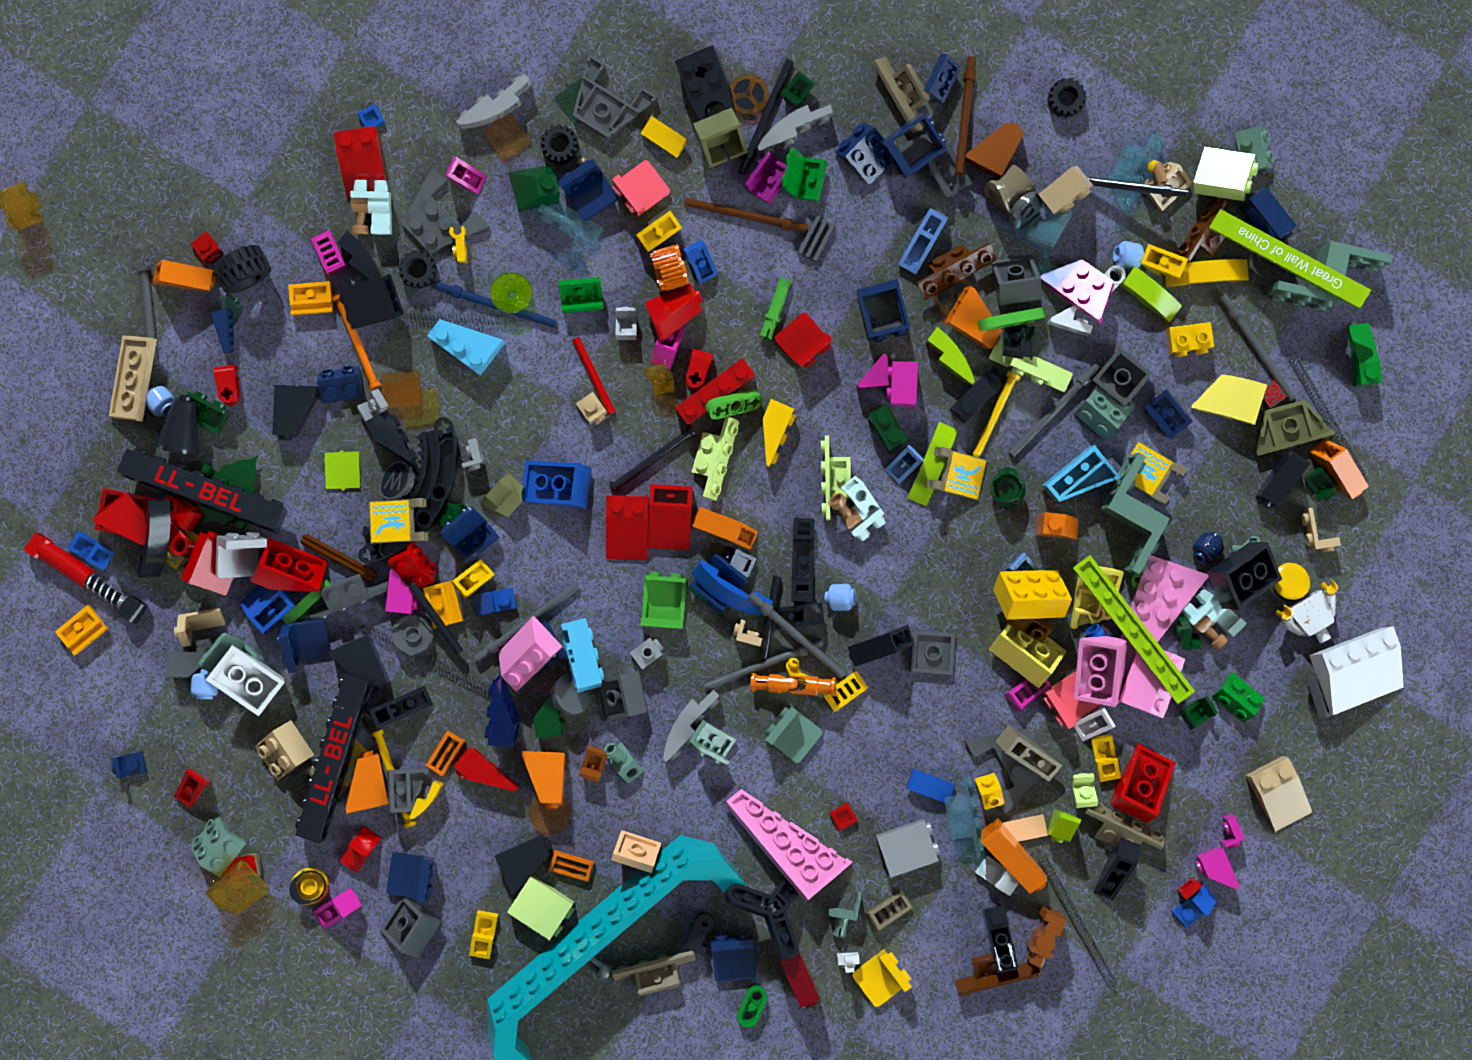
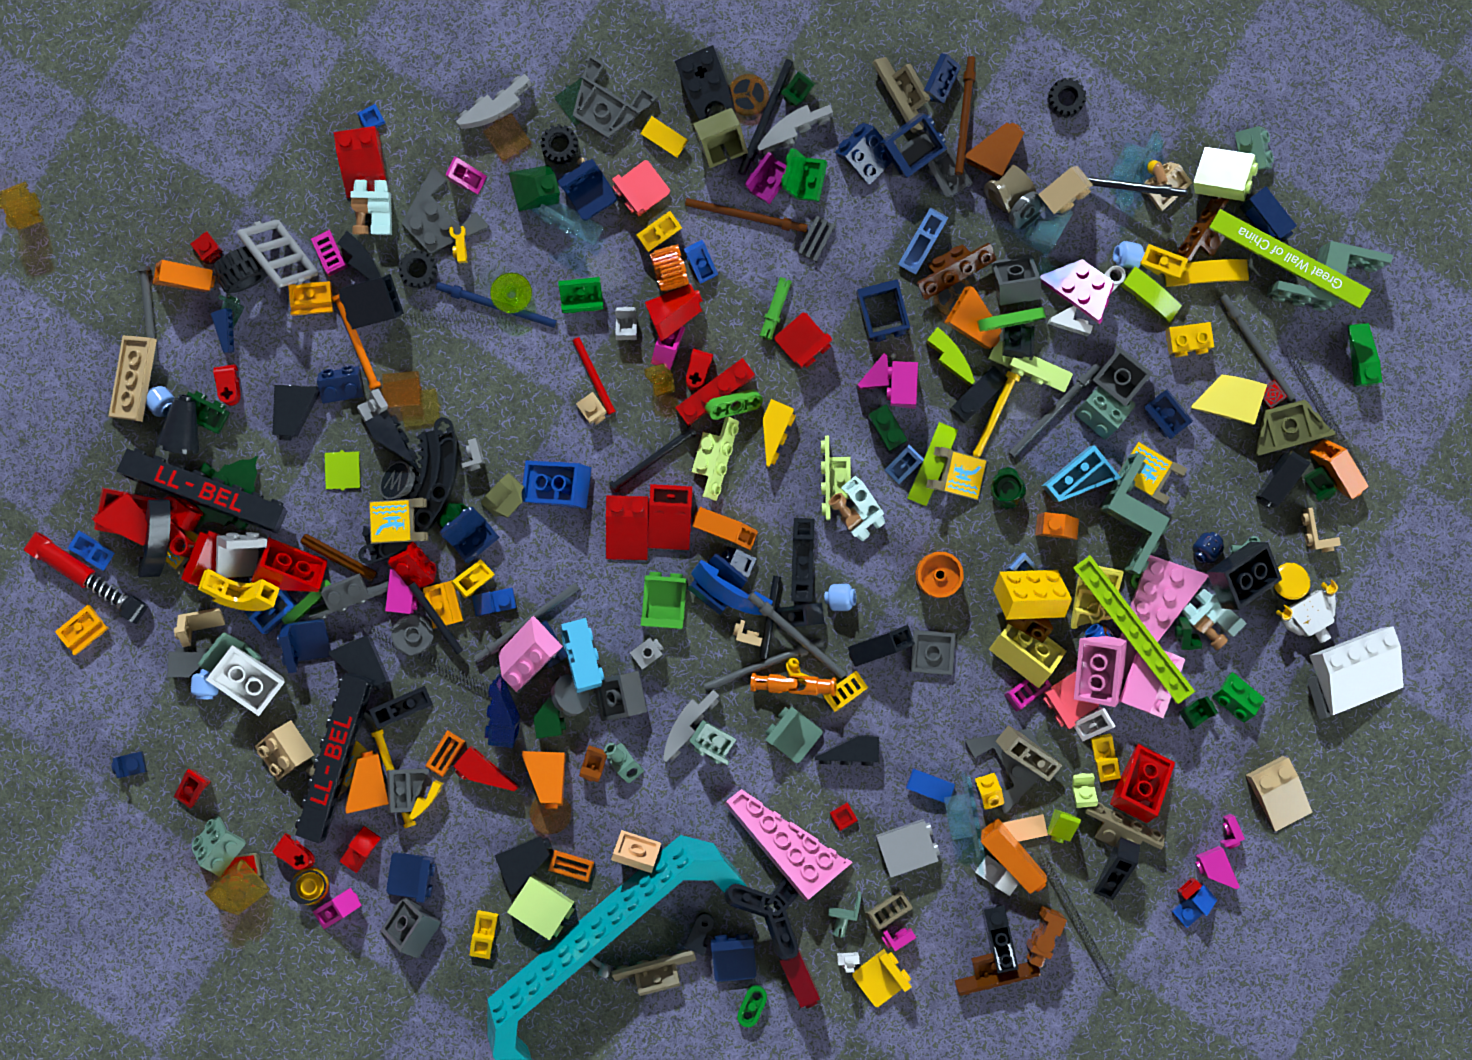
(236, 595): none -> yellow arch
(268, 267): none -> light grey bar
(290, 852): none -> red piece
(466, 345): medium azure wedge -> none
(858, 749): none -> black slope
(902, 938): none -> dark pink bracket
(926, 574): none -> orange wheel

